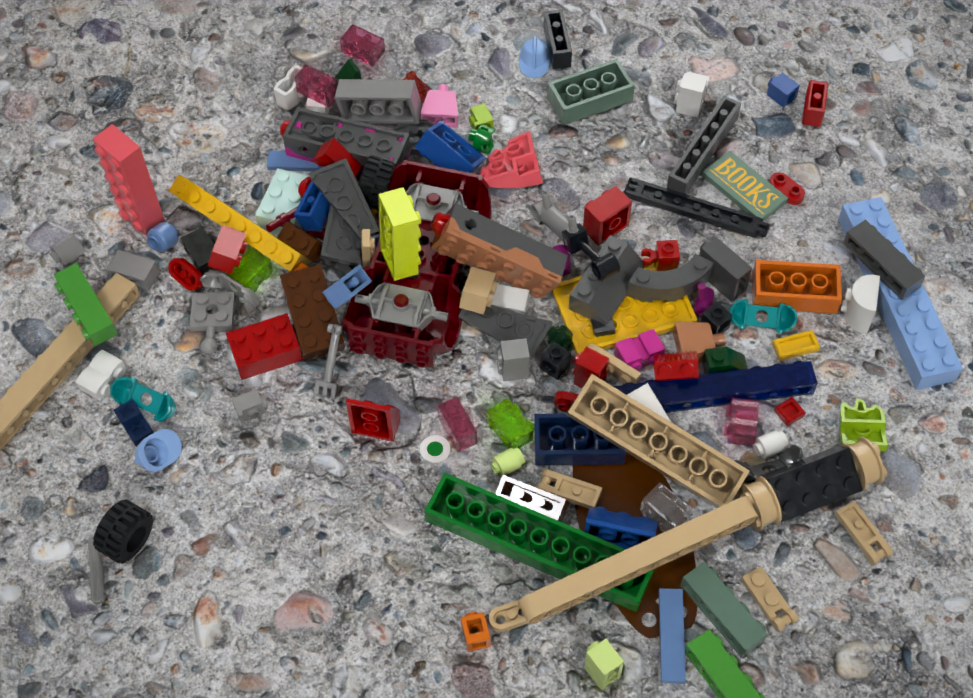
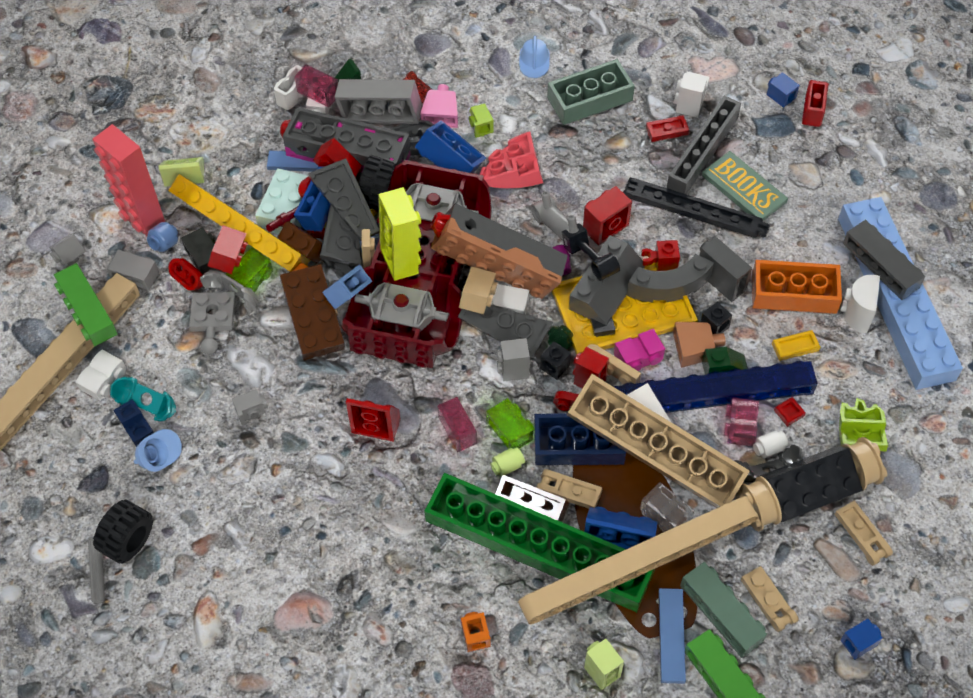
(190, 168): none -> yellowish green slope
(264, 346): red brick -> none
(327, 384): light grey hinge -> none
(362, 45): clear pink brick -> none
(435, 448): white sticker -> none
(482, 138): green piece -> none
(509, 613): tan plate -> none
(557, 39): black brick -> none
(667, 128): none -> red plate
(676, 366): red brick -> none
(703, 300): magenta piece -> none
(779, 318): teal piece -> none
(787, 186): red plate -> none
(861, 638): none -> blue brick

